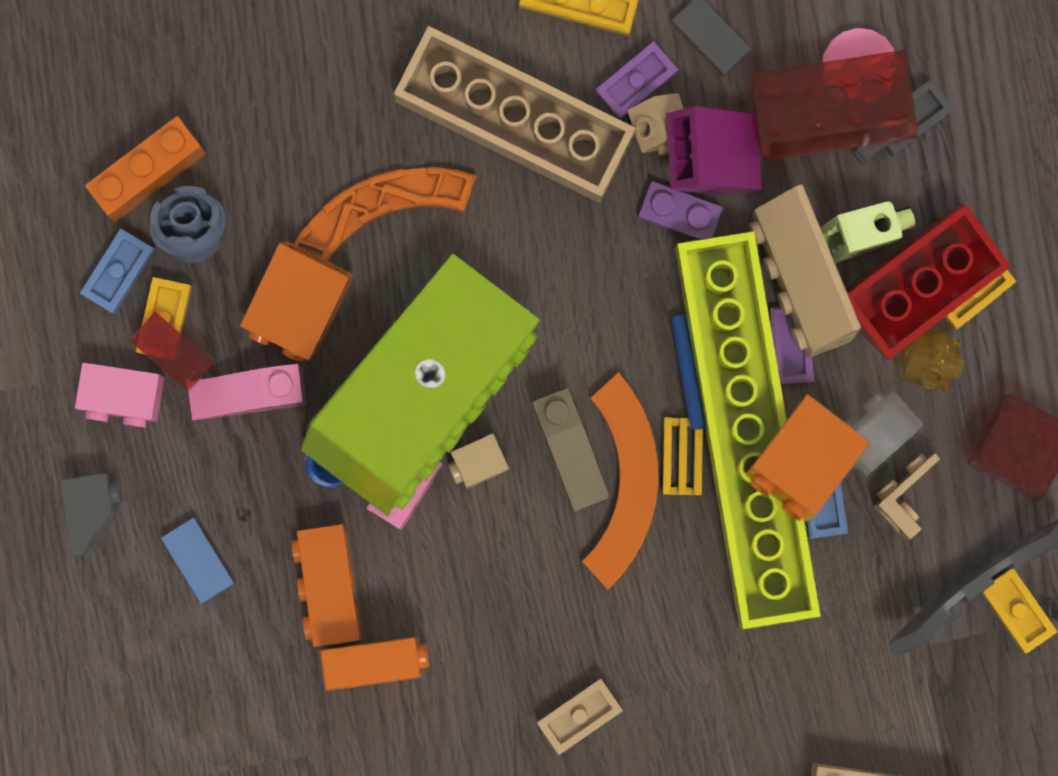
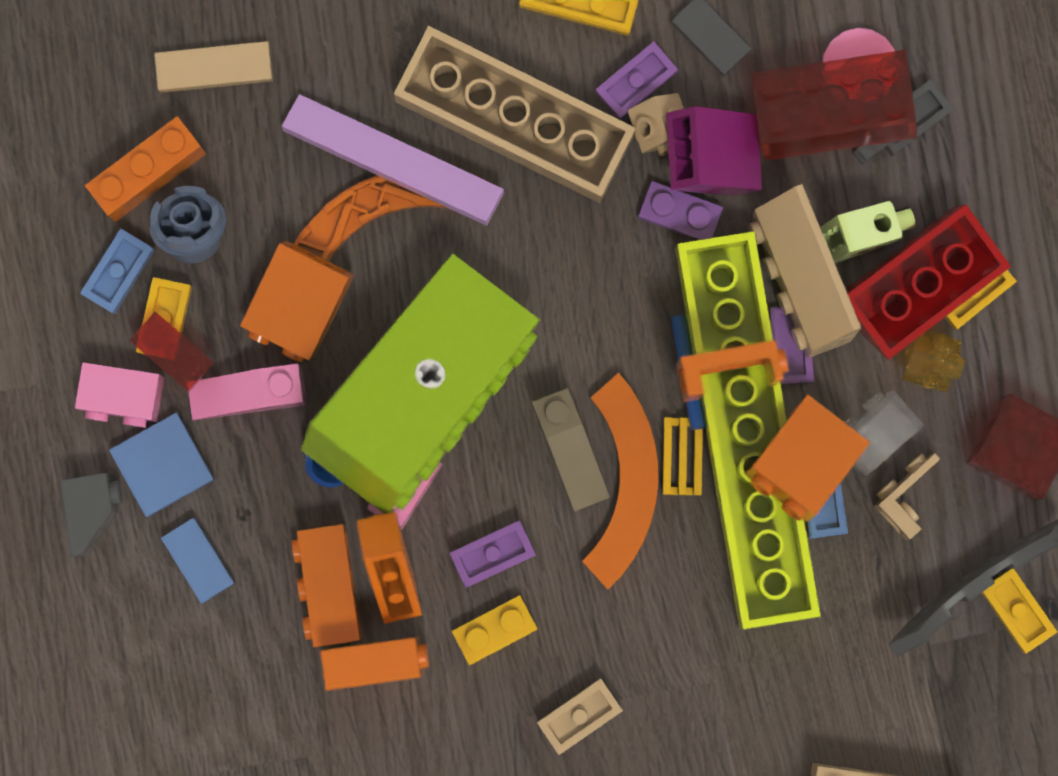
(162, 465): none -> medium blue tile
(213, 67): none -> tan tile
(389, 567): none -> orange brick
(393, 160): none -> lavender tile
(478, 462): tan brick -> none
(492, 554): none -> medium lavender plate
(494, 630): none -> yellow plate
(693, 366): none -> orange panel

